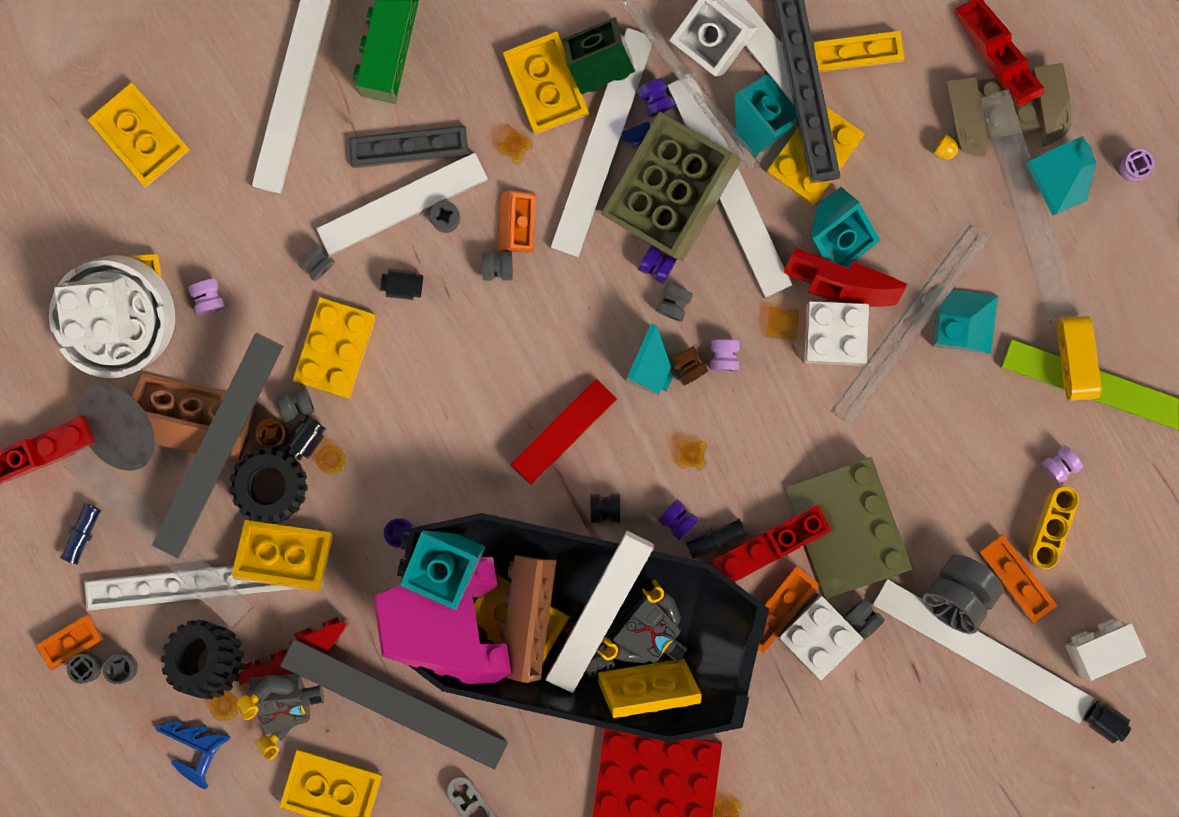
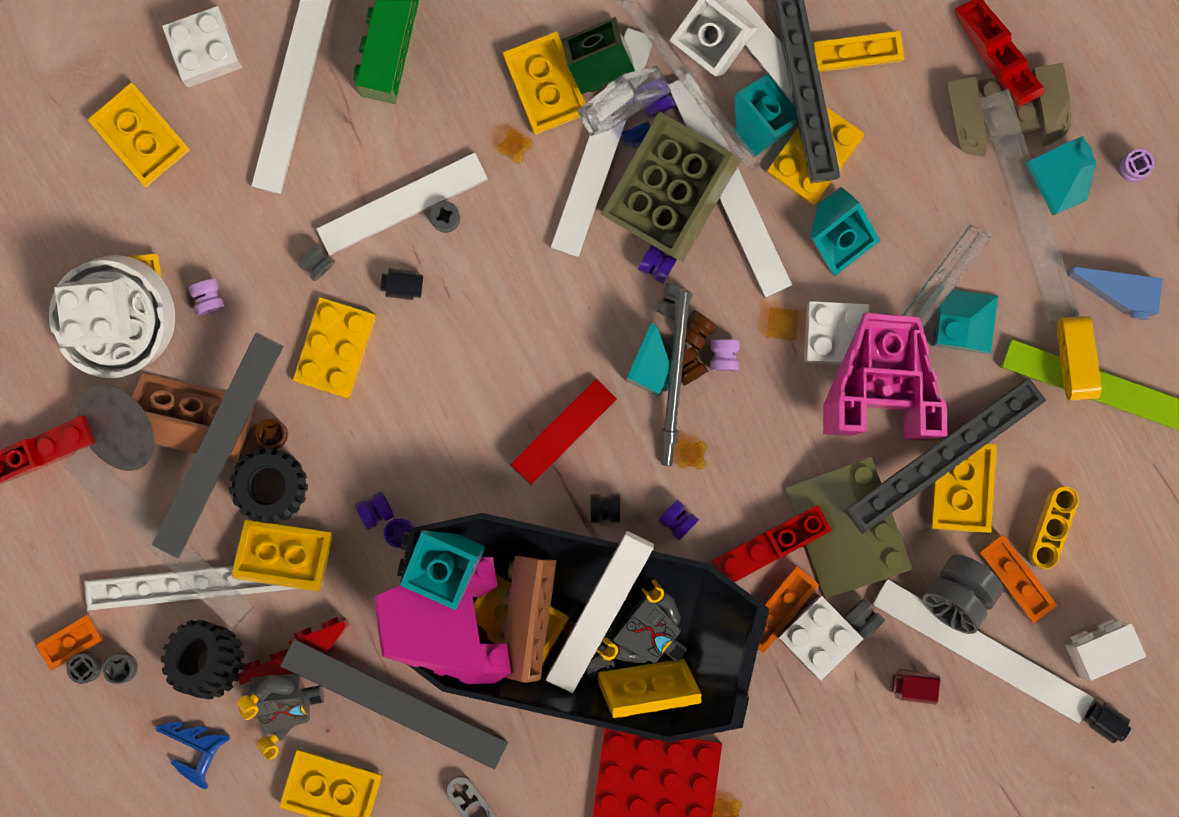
(80, 533): dark blue pin -> none
(202, 46): none -> white brick
(216, 711): clear yellow plate -> none
(295, 403): dark grey wheel -> none
(305, 438): black brick -> none
(322, 459): clear yellow plate -> none
(368, 513): none -> dark purple wheel
(408, 146): dark grey tile -> none
(497, 266): dark grey wheel -> none
(516, 222): orange slope -> none
(623, 99): none -> clear slope
(669, 433): none -> dark grey bar
(698, 329): none -> reddish brown wheel
(716, 538): black pin -> none
(844, 285): red slope -> none
(886, 370): none -> dark pink wedge
(915, 686): none -> dark red brick
(944, 455): none -> dark grey tile
(946, 148): yellow hinge -> none
(966, 494): none -> yellow plate
(1062, 465): lavender wheel -> none
(1124, 291): none -> medium blue slope

